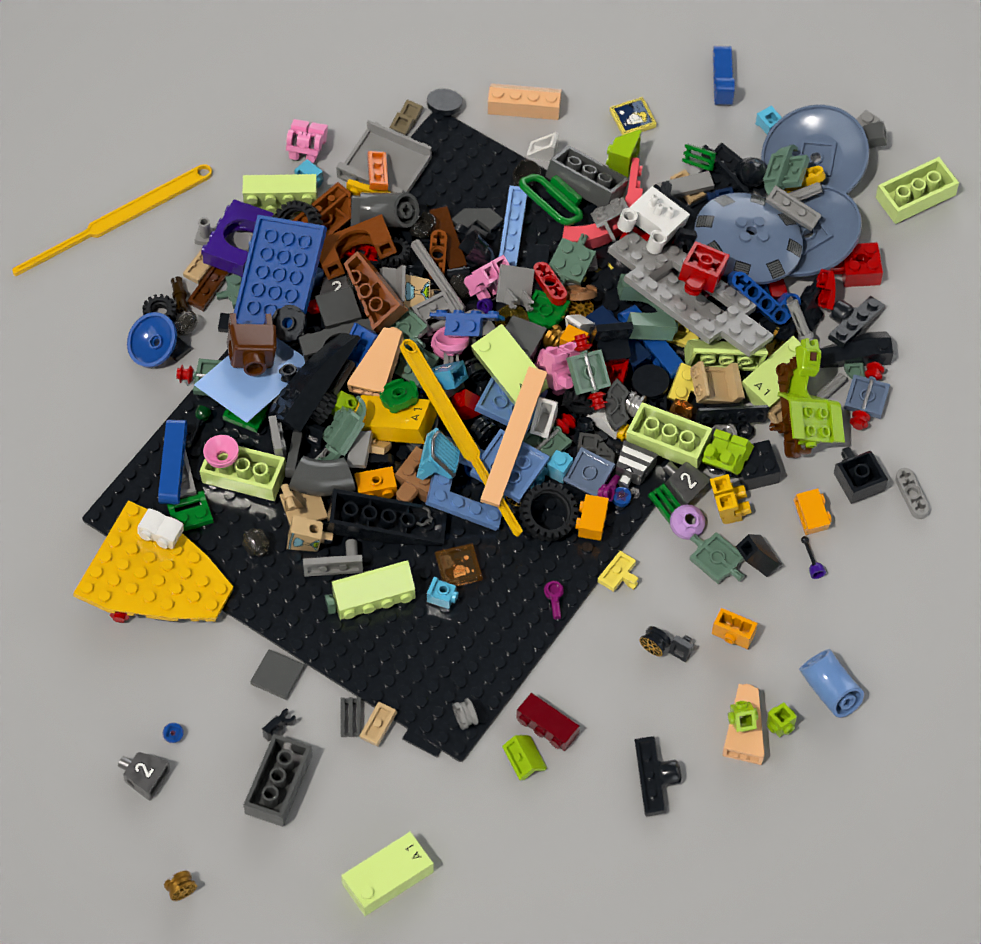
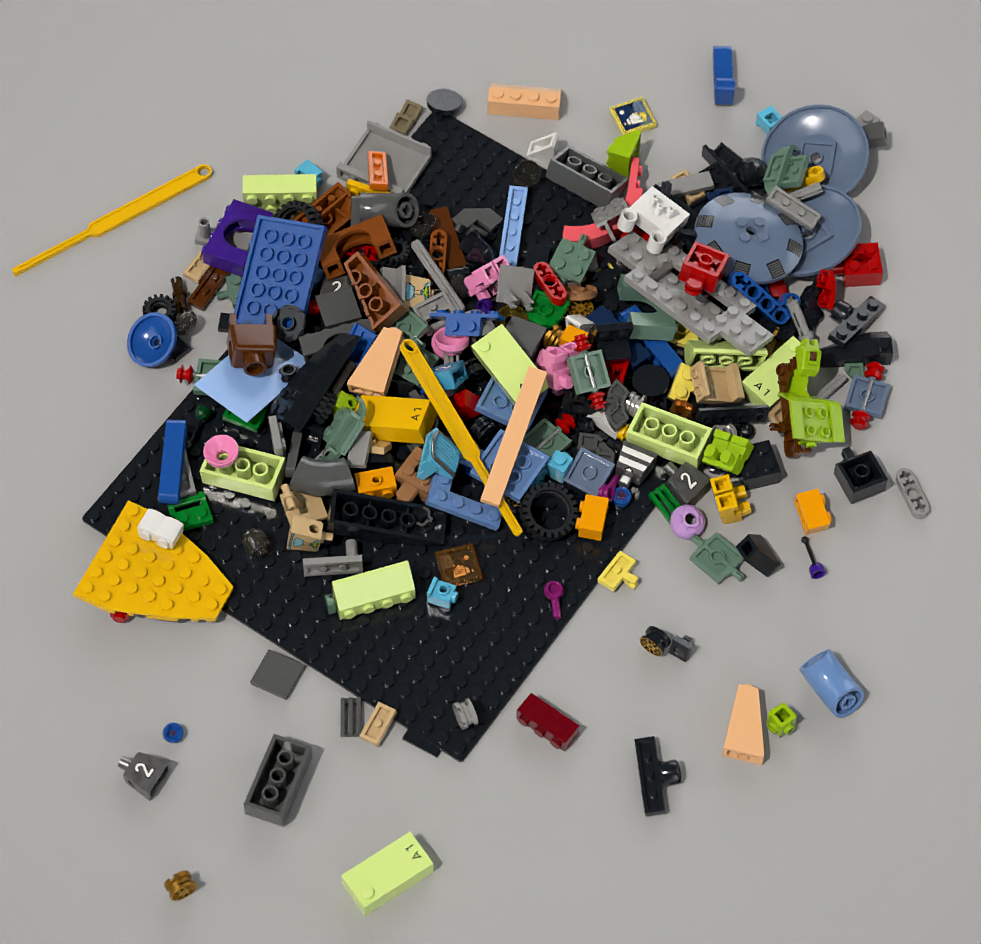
(276, 725): black plate -> none
(306, 139): bright pink hips -> none
(395, 402): green plate -> none
(523, 756): lime panel -> none
(544, 417): white slope -> none
(560, 191): green bar -> none
(688, 154): green tile -> none
(734, 628): light orange brick -> none
(743, 716): lime brick -> none
(917, 190): yellowish green brick -> none

